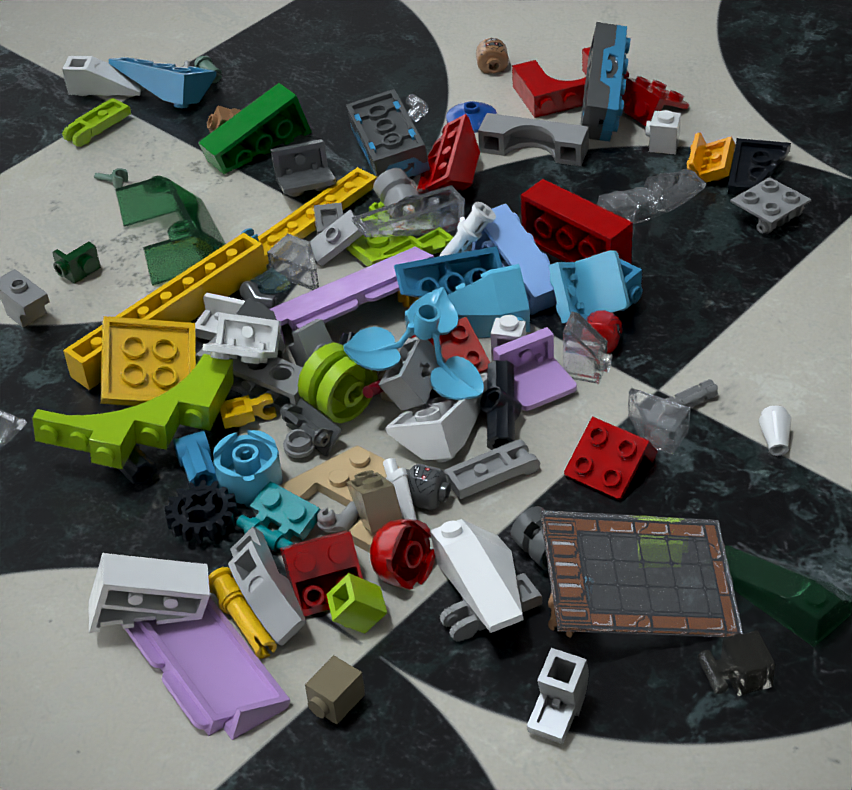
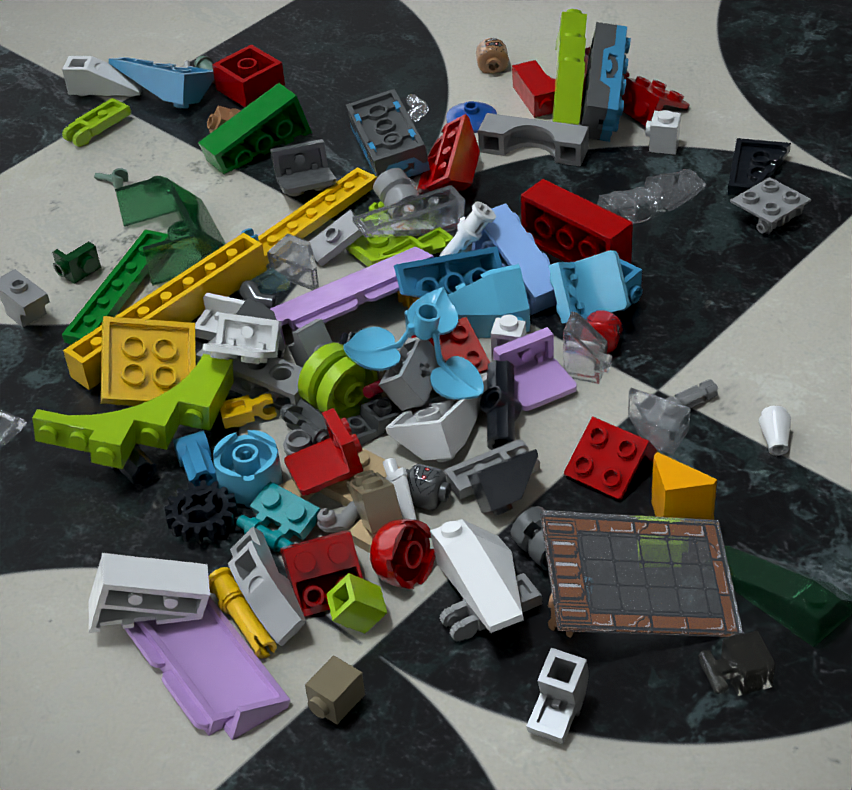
(114, 290): none -> green plate
(247, 74): none -> red brick
(326, 215): light grey plate -> none
(328, 460): none -> red bracket
(373, 419): none -> dark grey slope
(503, 482): none -> black slope
(570, 67): none -> lime arch
(681, 490): none -> light orange slope
(711, 160): light orange bracket -> none

